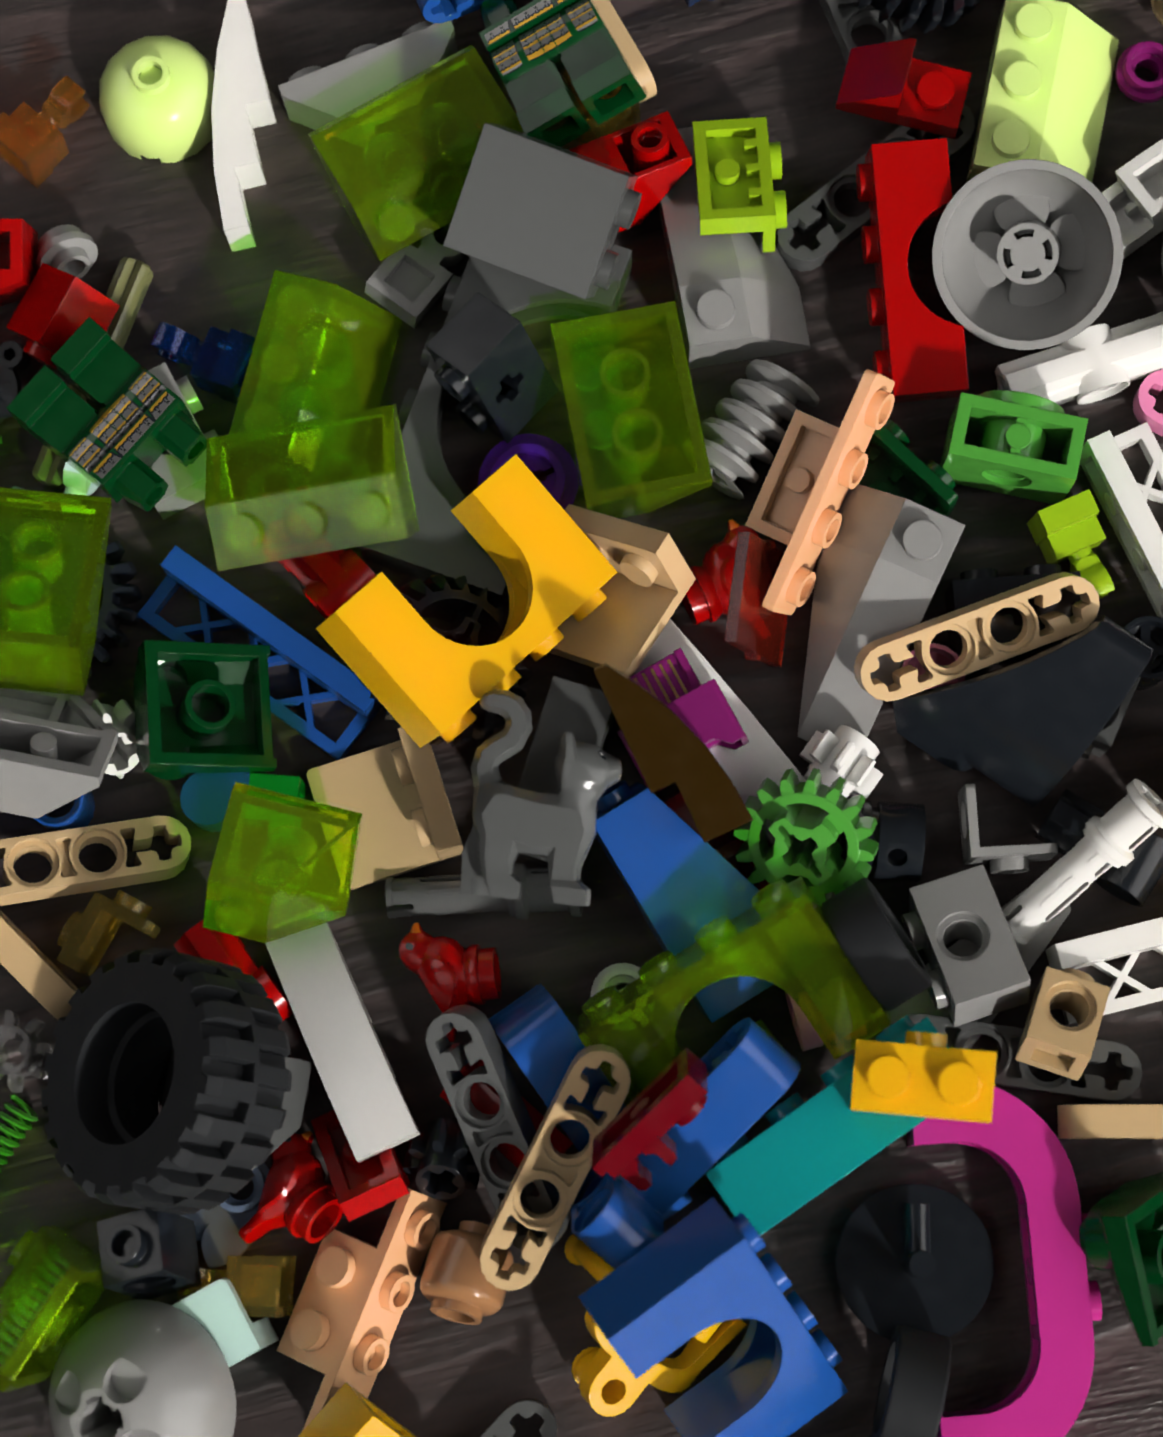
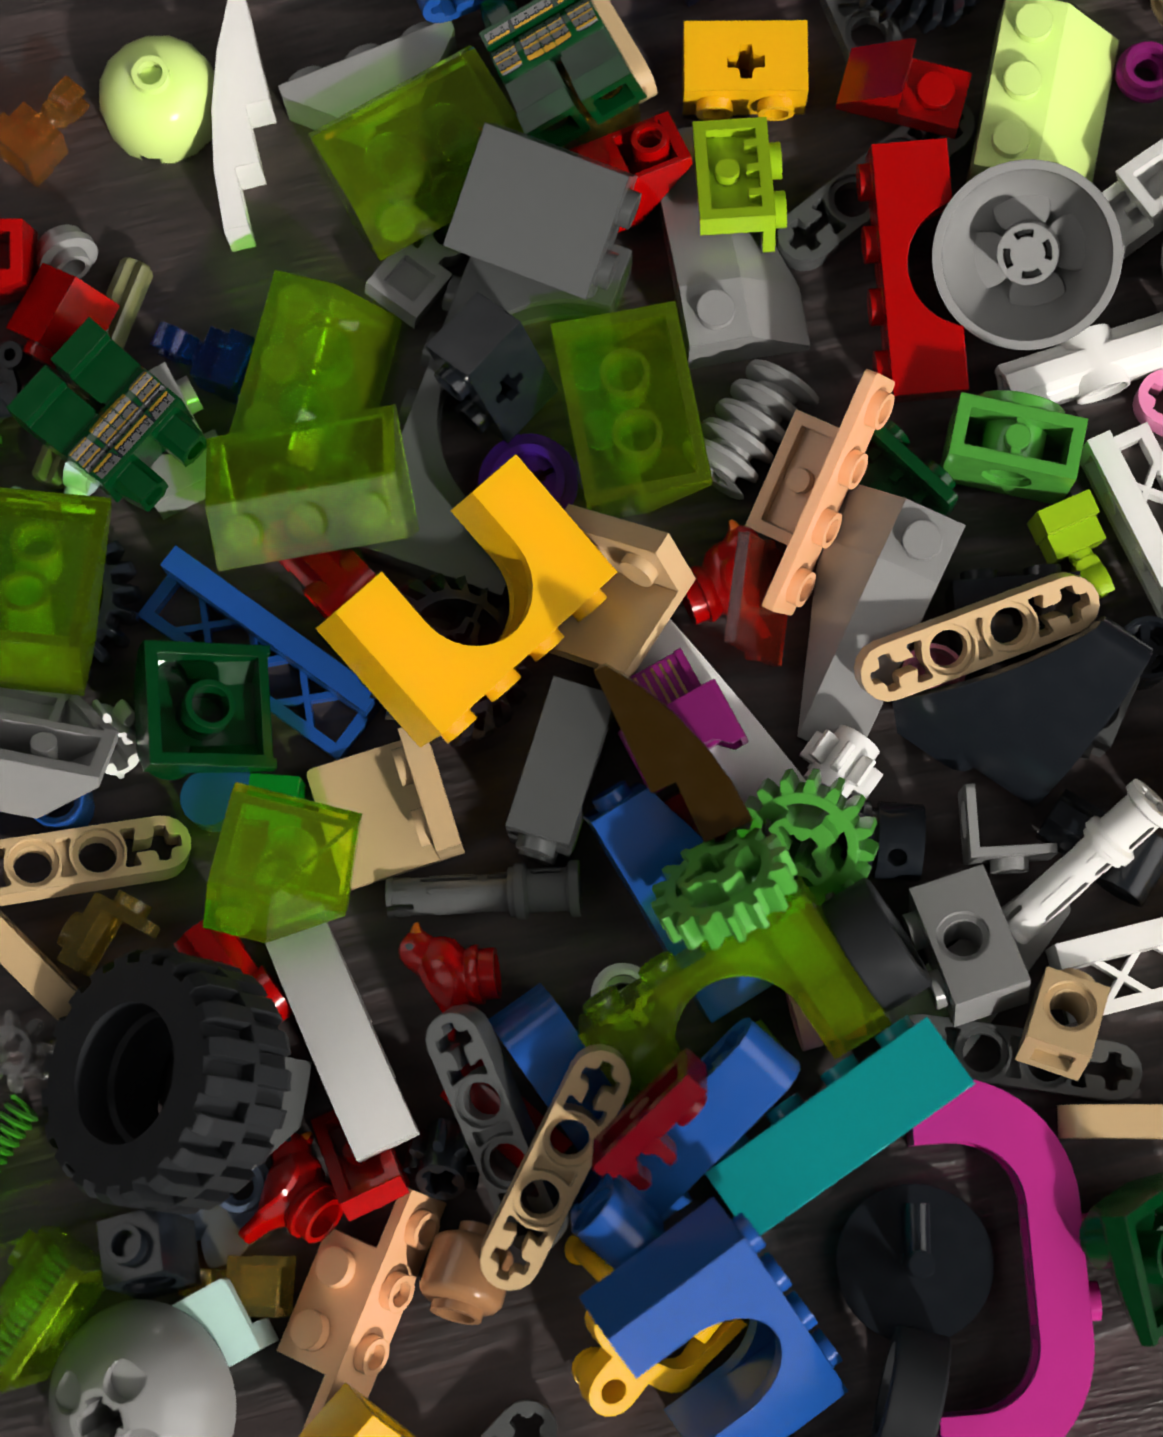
(525, 821): dark grey animal -> none
(724, 888): none -> bright green gear
(771, 52): none -> yellow brick
(923, 1079): yellow brick -> none

